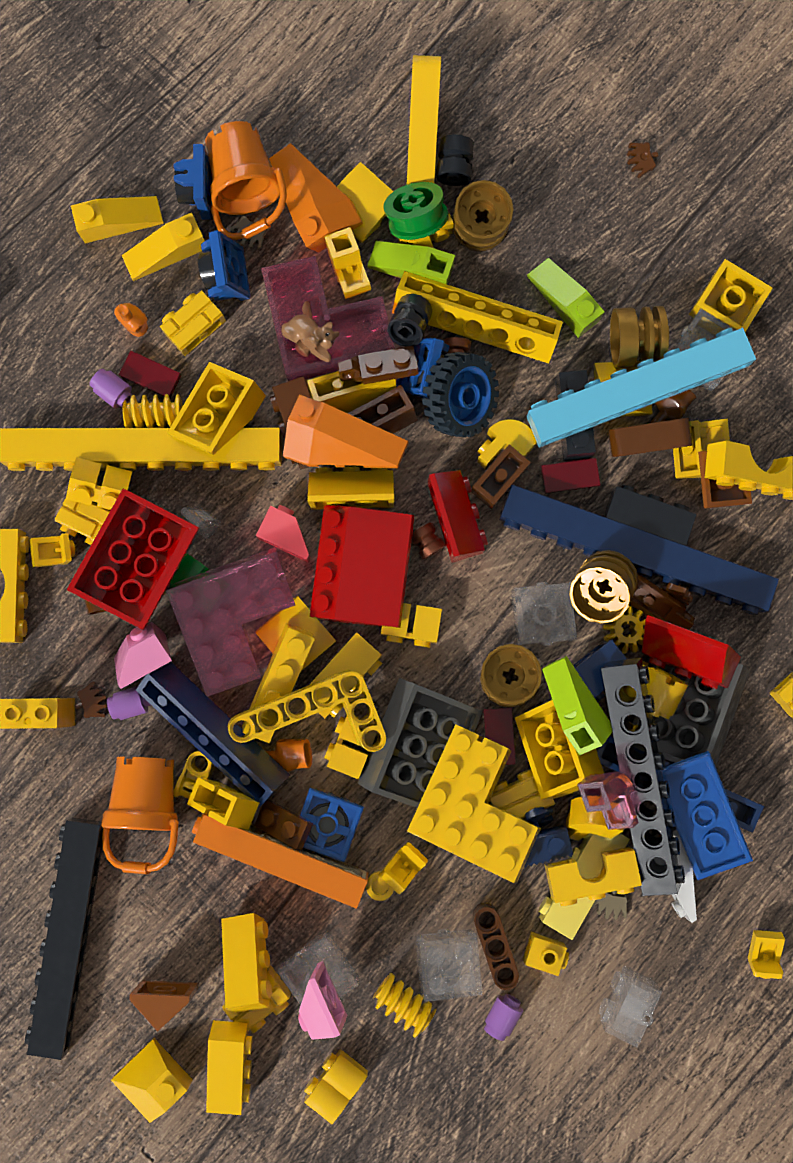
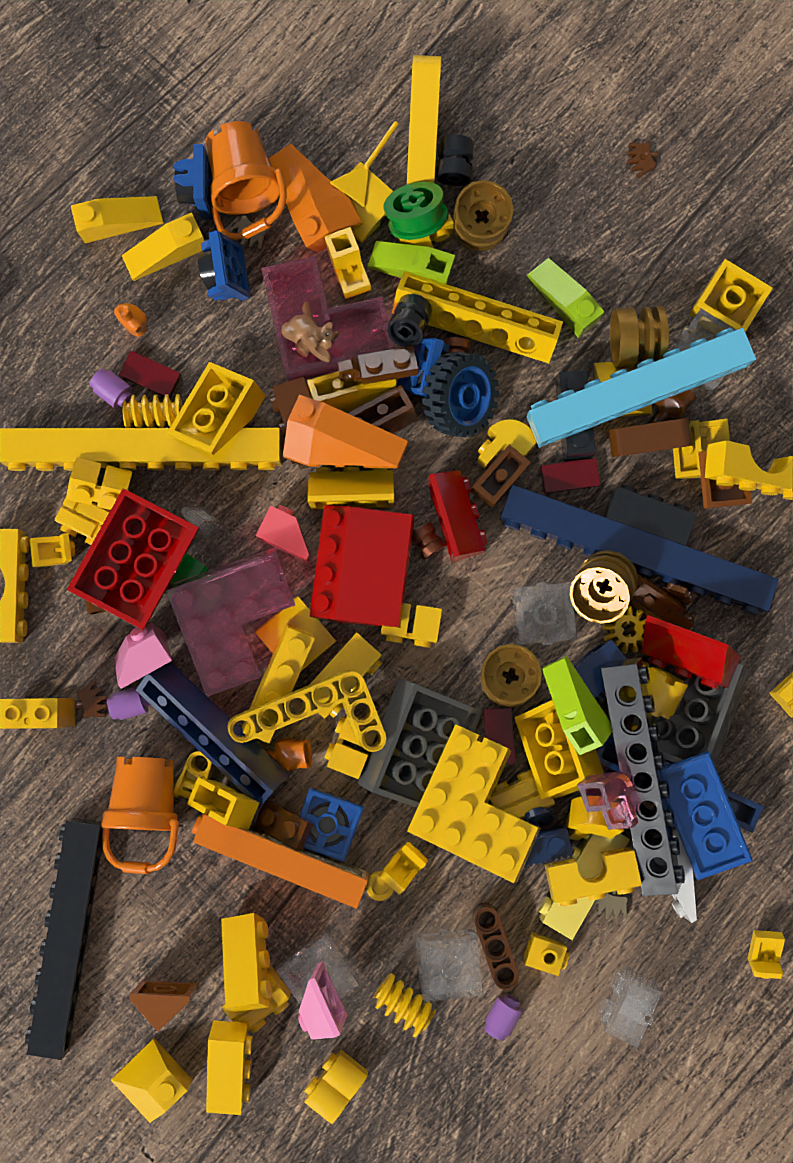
(192, 322): yellow brick -> none
(355, 182): none -> yellow piece

